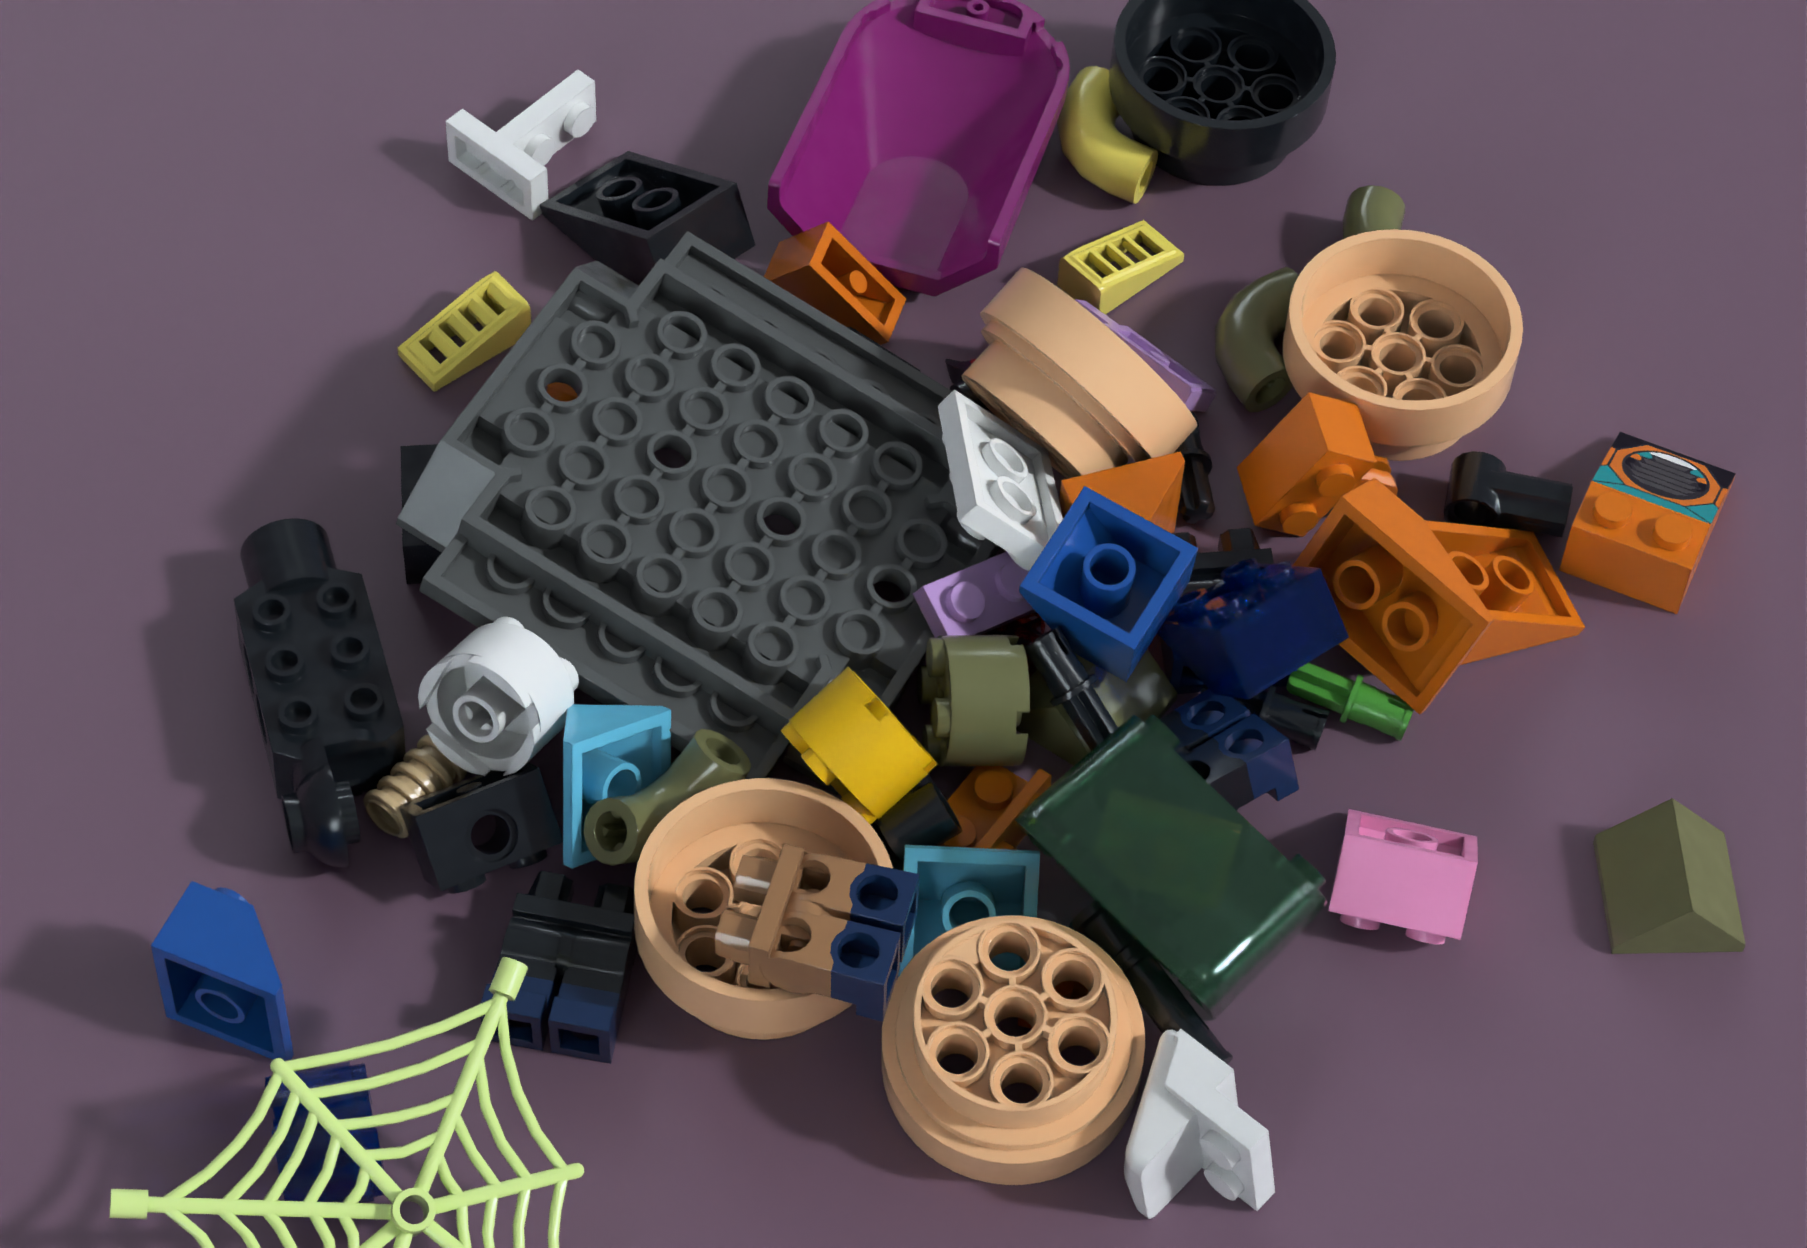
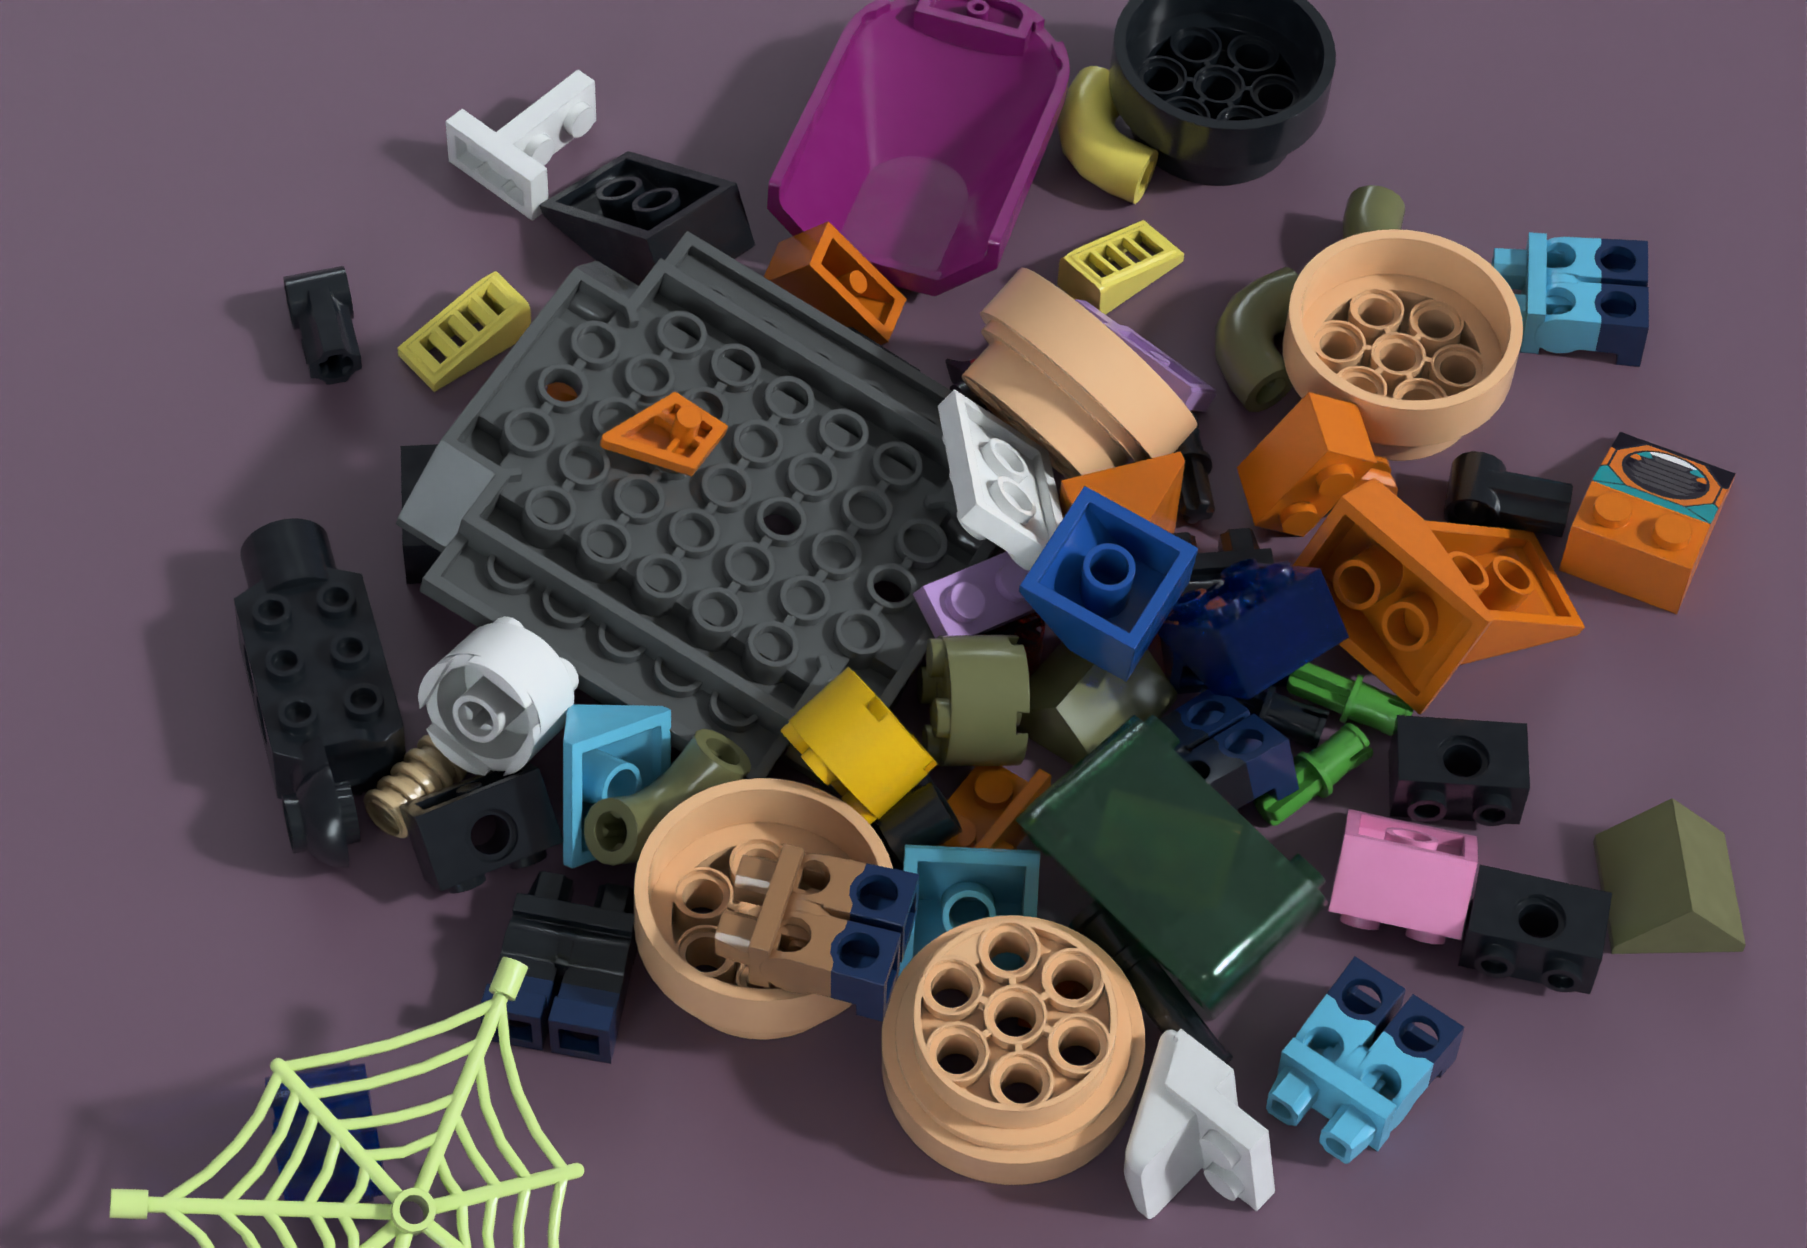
(221, 972): blue slope -> none
(324, 313): none -> black piece
(668, 435): none -> orange piece
(1071, 685): black axle -> none
(1318, 772): none -> bright green axle
(1362, 1061): none -> medium azure hips
(1487, 754): none -> black brick
(1564, 914): none -> black brick
(1580, 294): none -> medium azure hips

